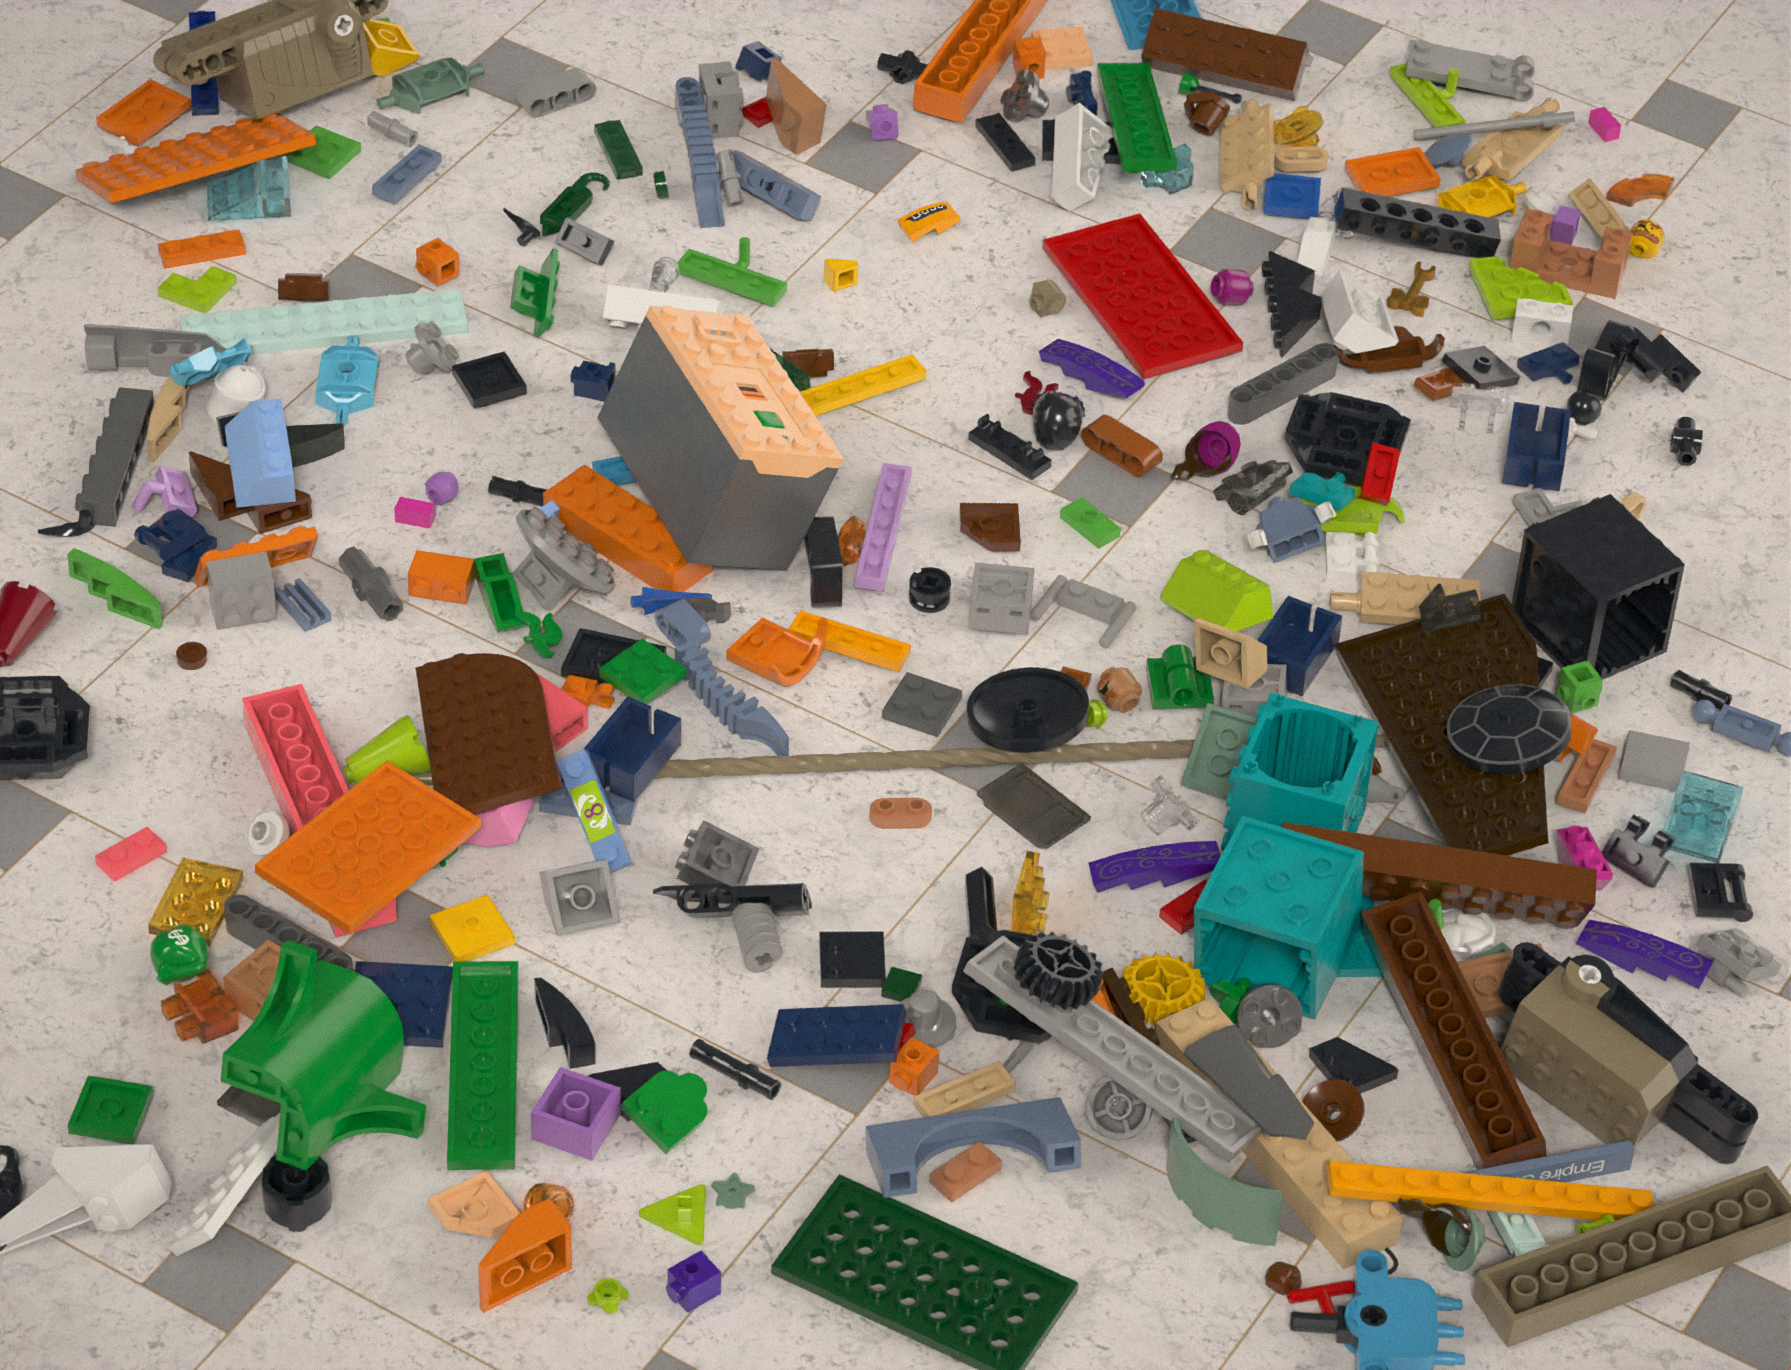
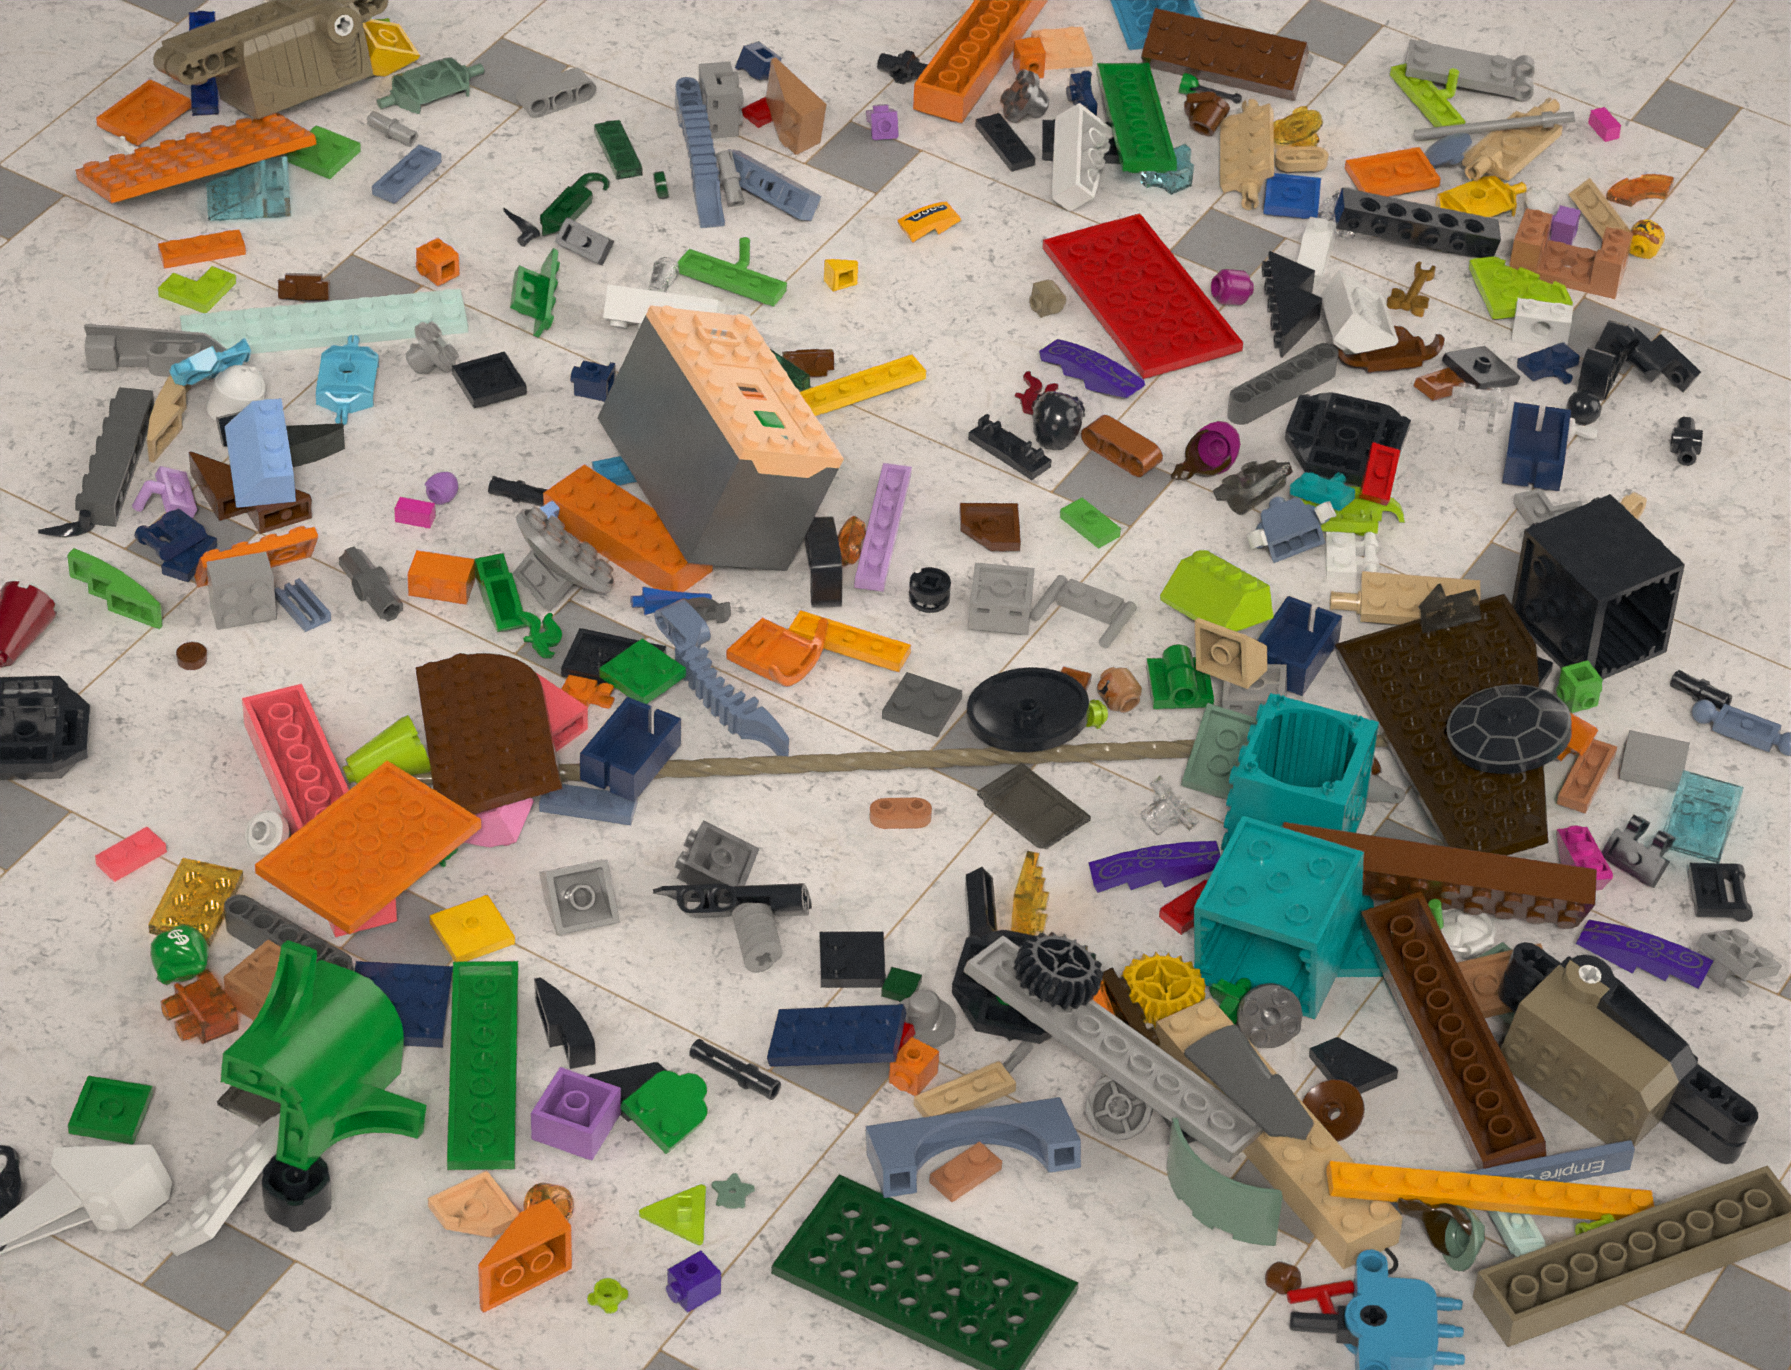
(594, 810): plate -> none

